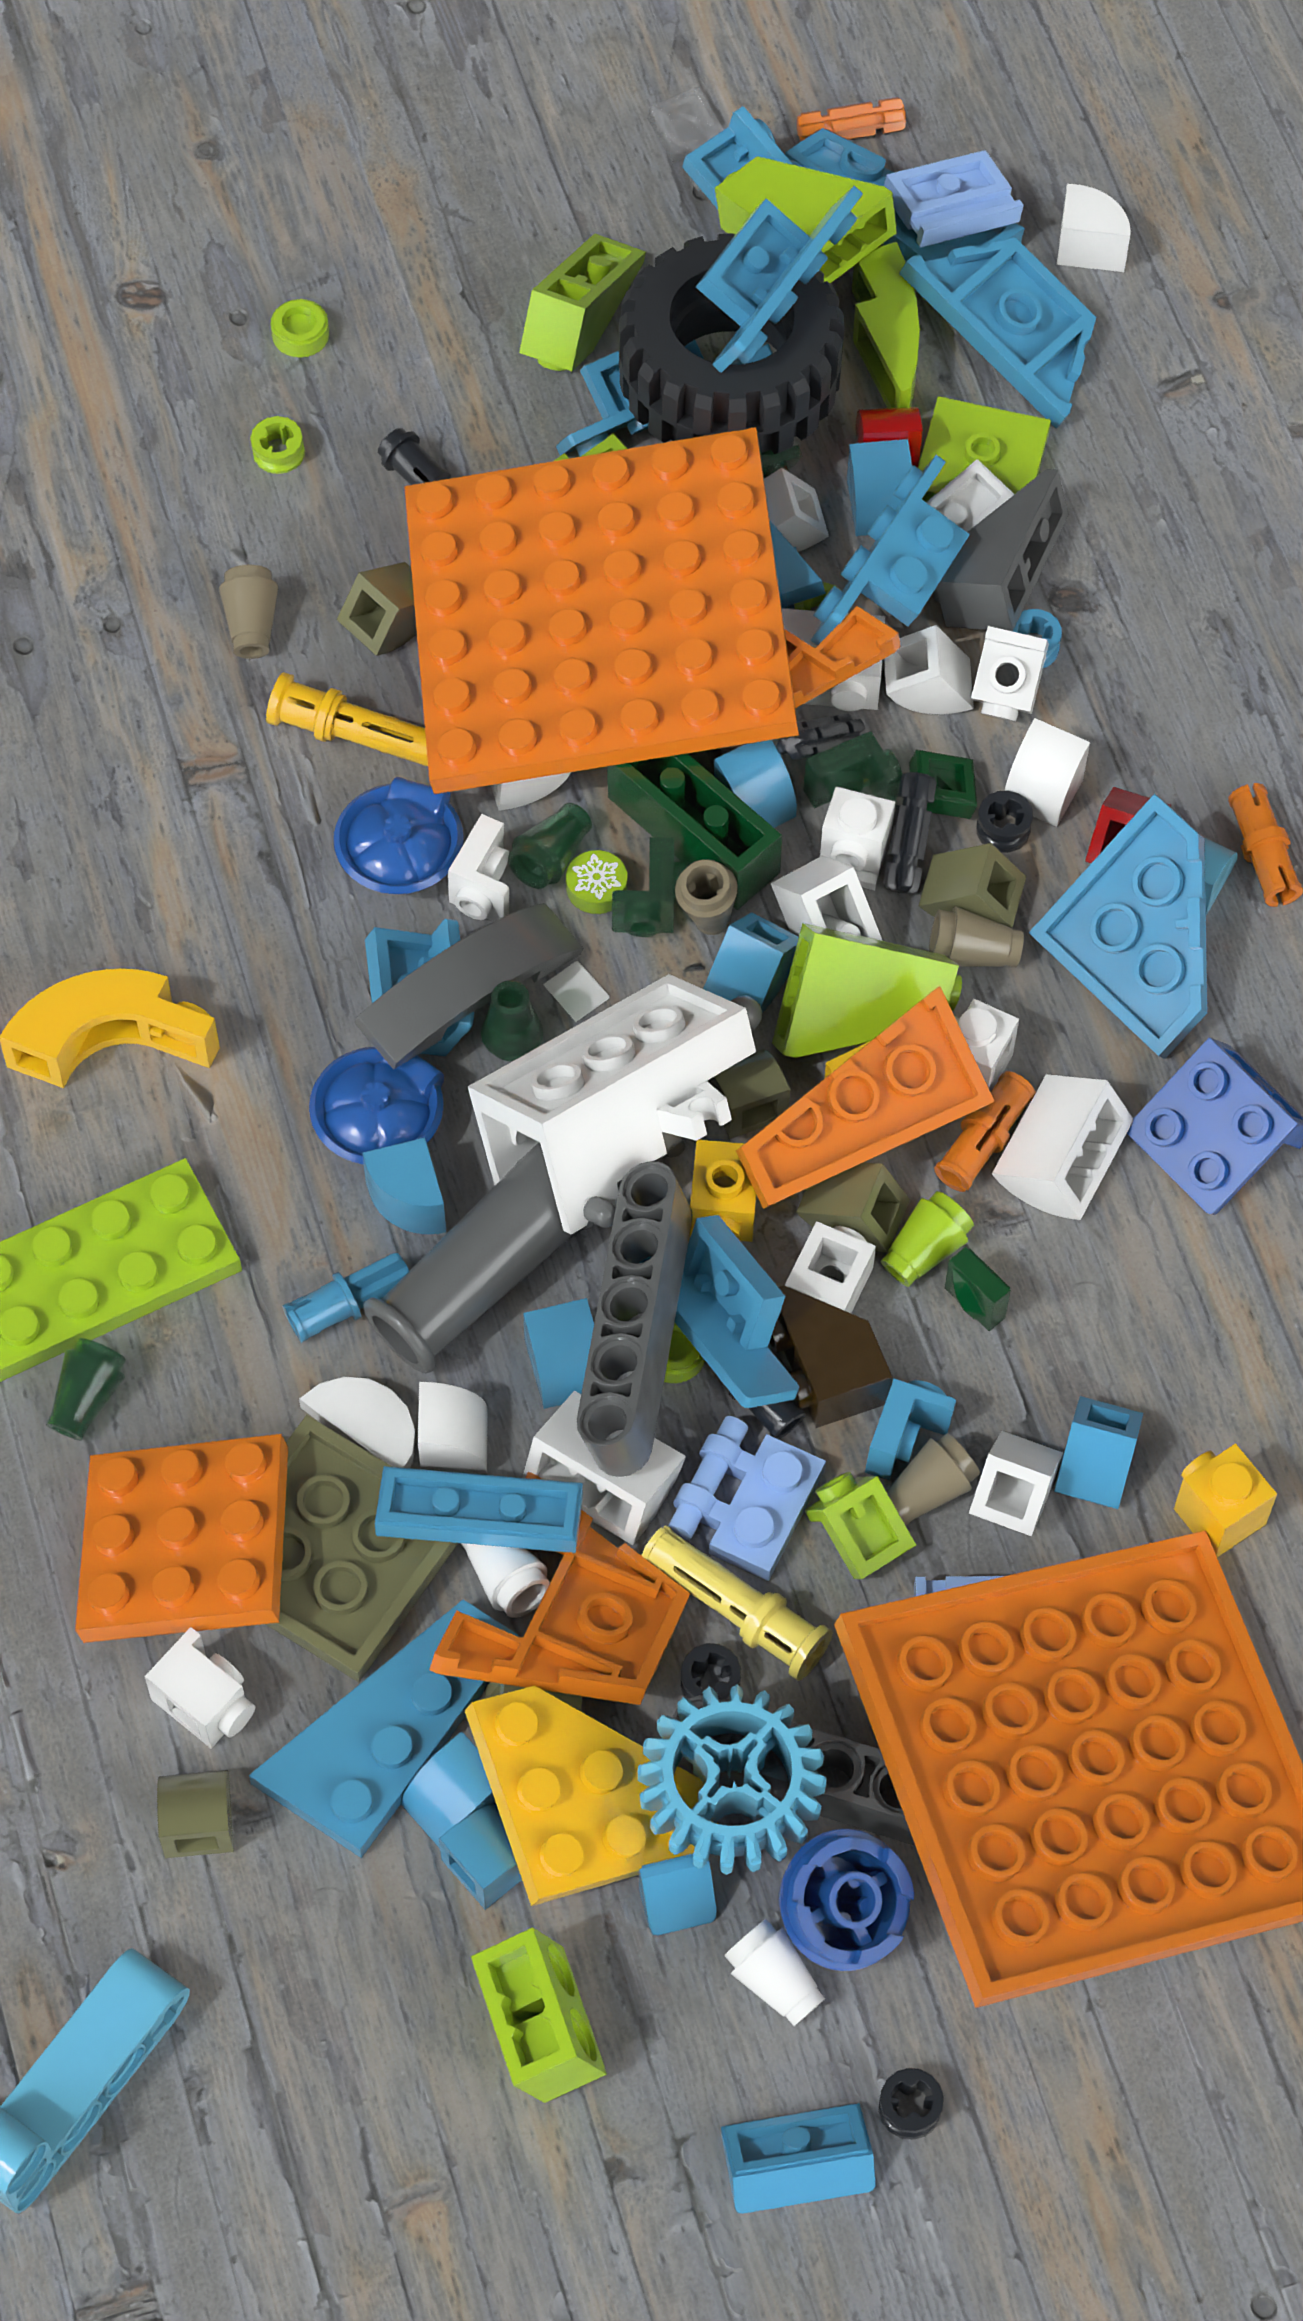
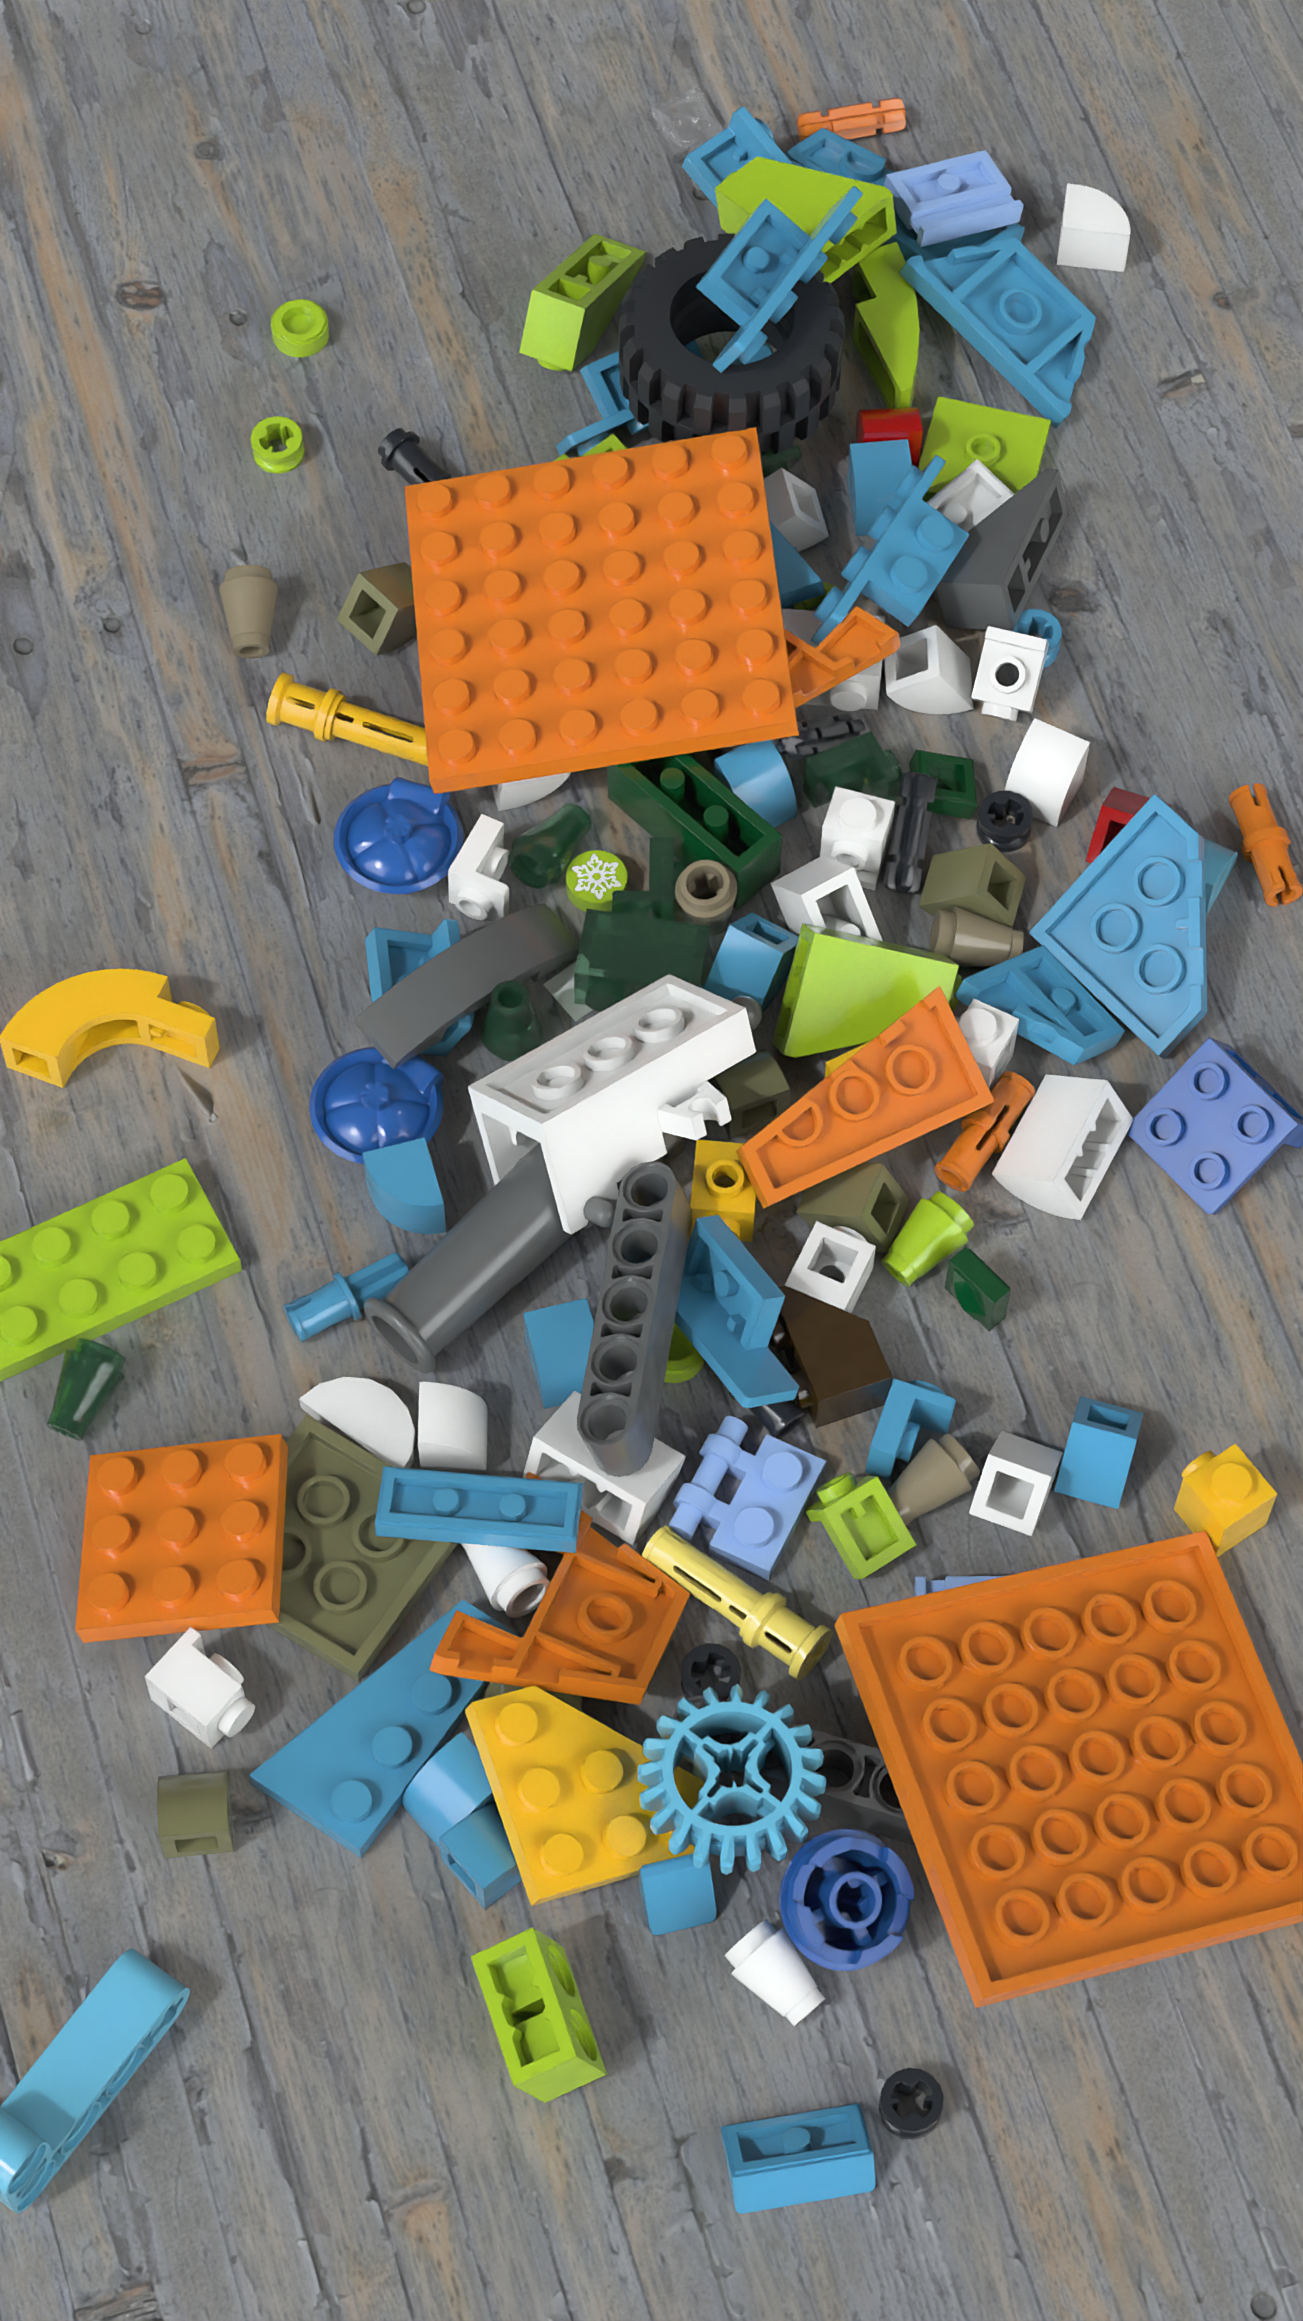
(631, 951): none -> clear green brick
(1049, 1005): none -> dark azure wing

